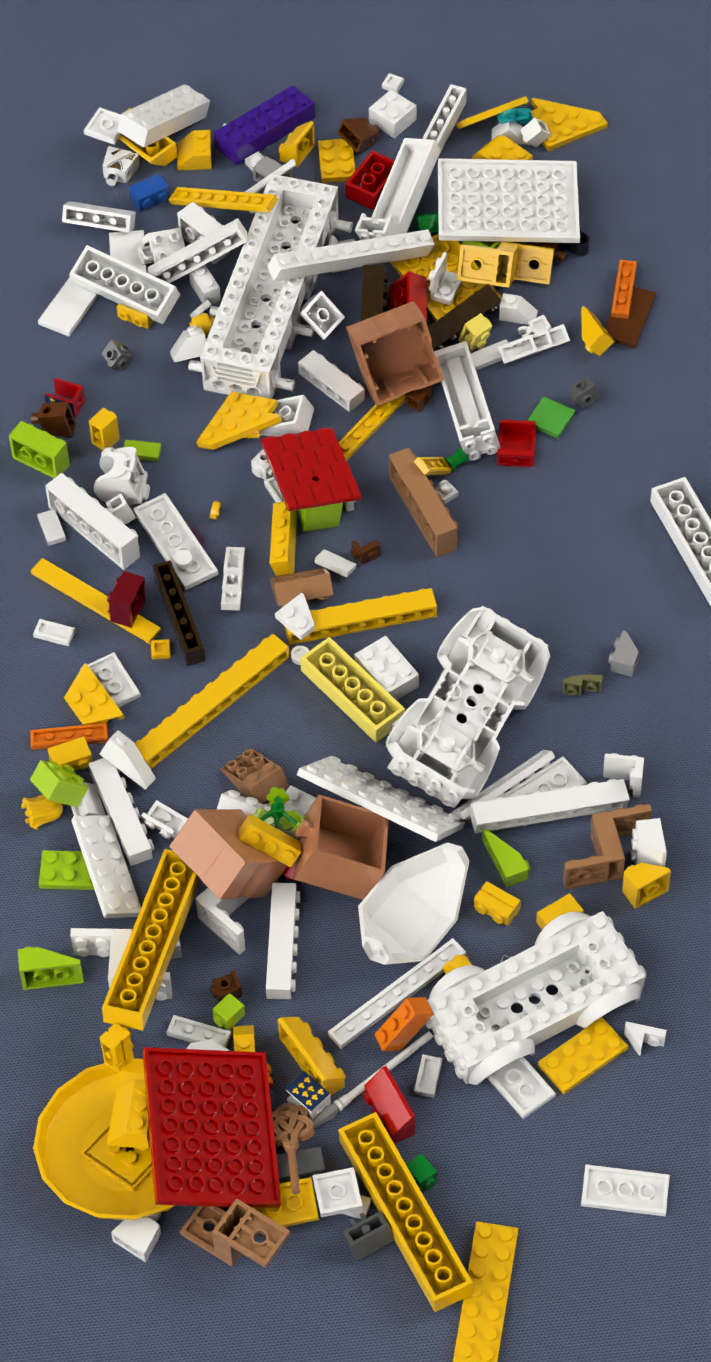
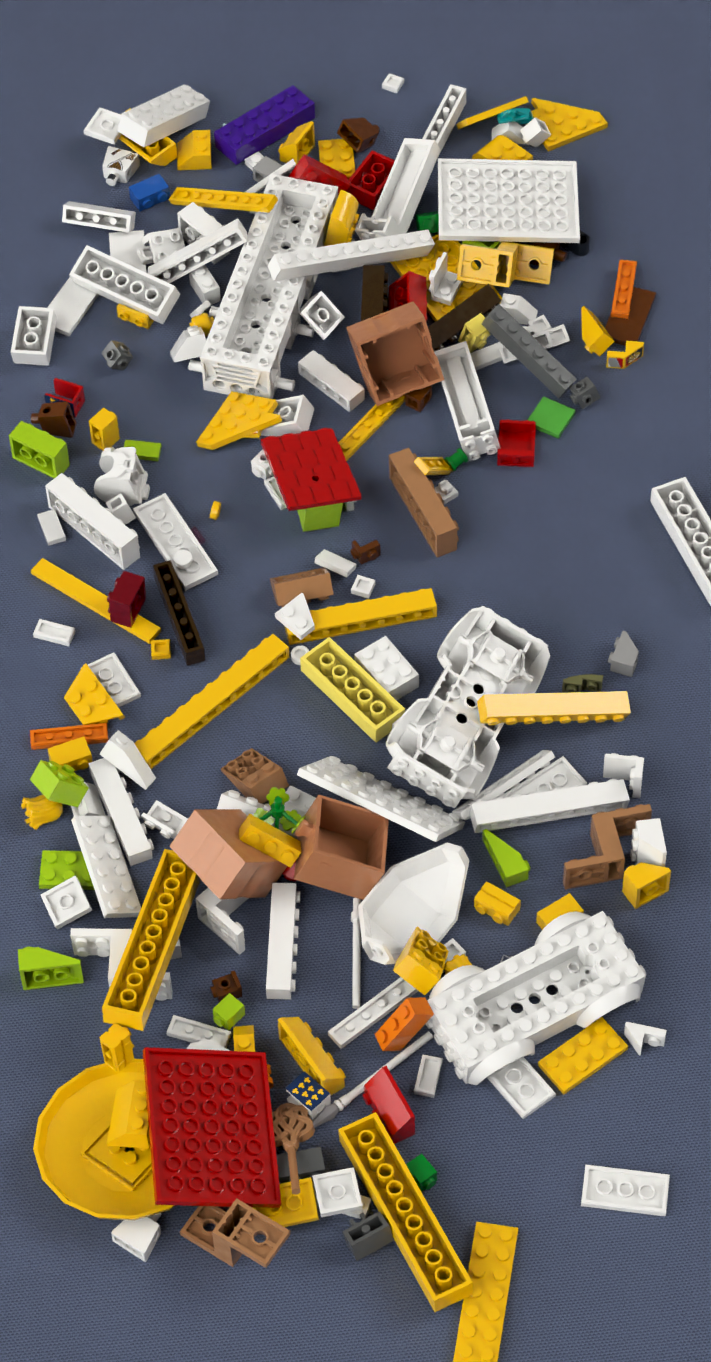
(33, 335): none -> white brick
(66, 902): none -> white plate
(233, 578): white slope -> none
(283, 539): yellow brick -> none
(315, 171): none -> red slope
(342, 220): none -> yellow brick
(356, 976): none -> white bar
(363, 586): none -> white plate
(392, 113): white brick -> none
(421, 961): none -> yellow slope
(528, 351): none -> dark grey brick
(553, 707): none -> yellow brick
(621, 360): none -> yellow slope

